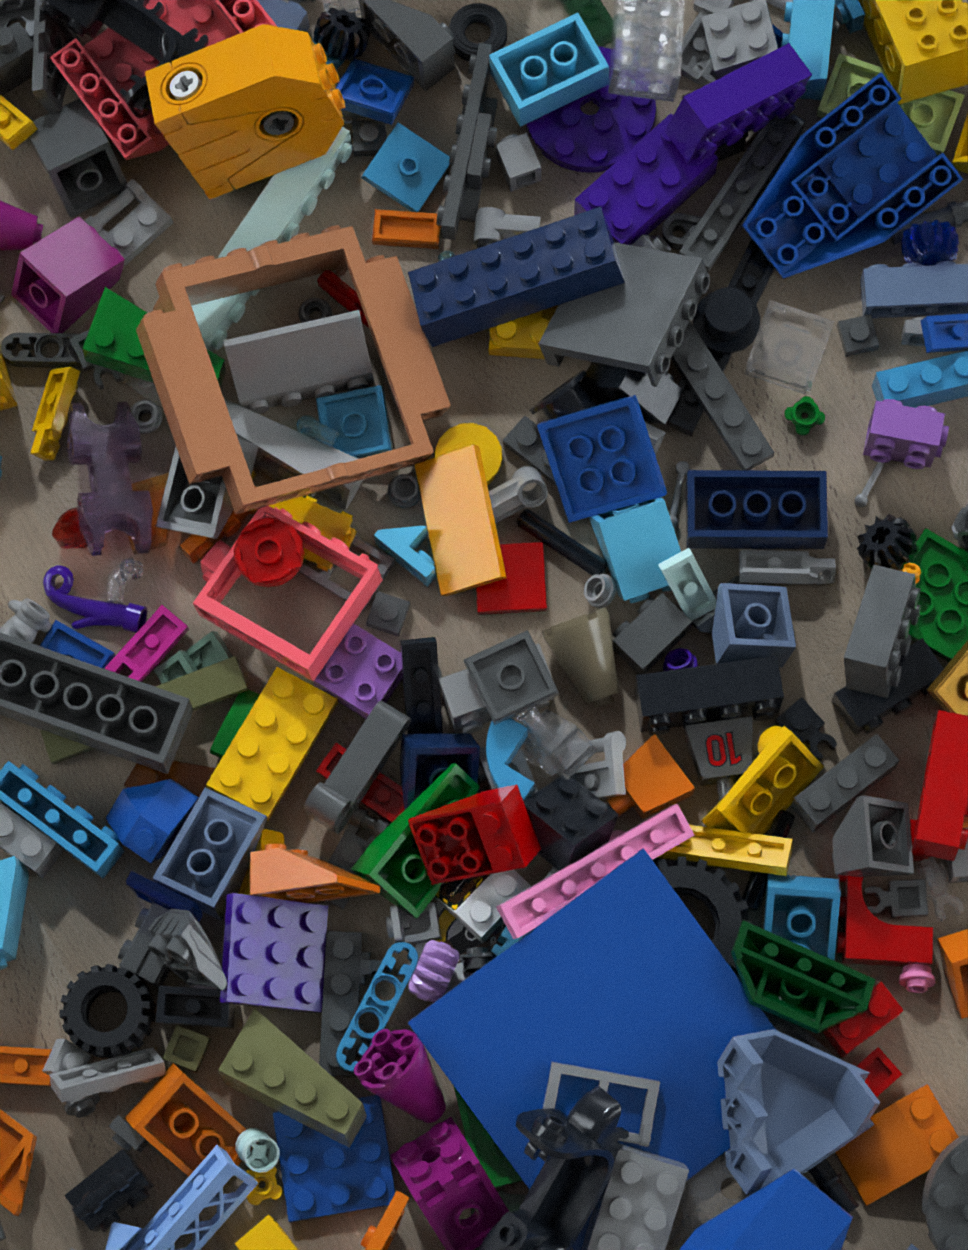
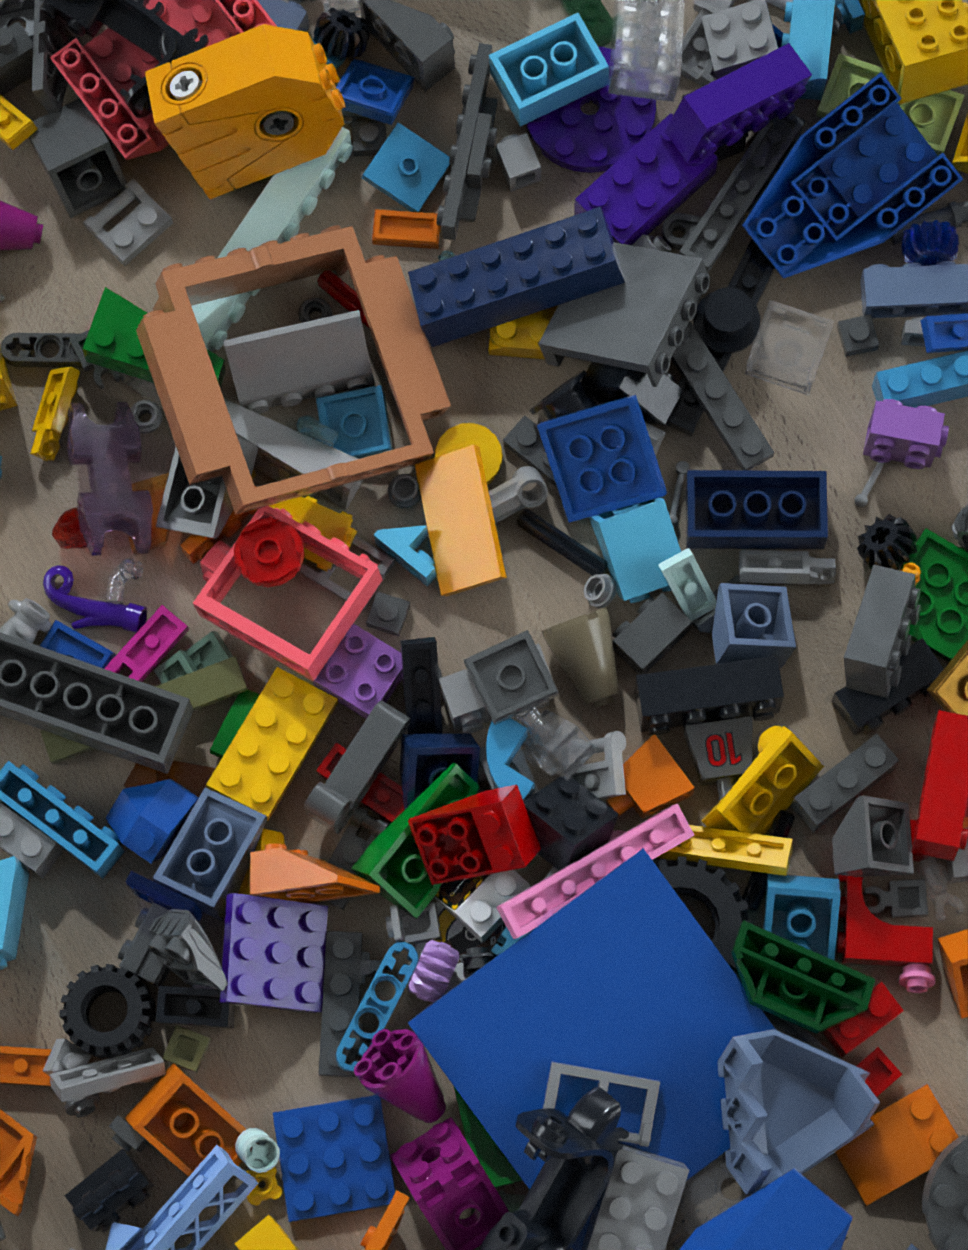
(65, 274): magenta slope -> none
(284, 1077): olive wedge -> none
(477, 14): black tyre -> none
(496, 225): light grey piece -> none
(524, 586): red tile -> none
(679, 659): dark purple plate -> none
(806, 725): black plate -> none
(808, 406): green plate -> none
(832, 1185): black axle -> none

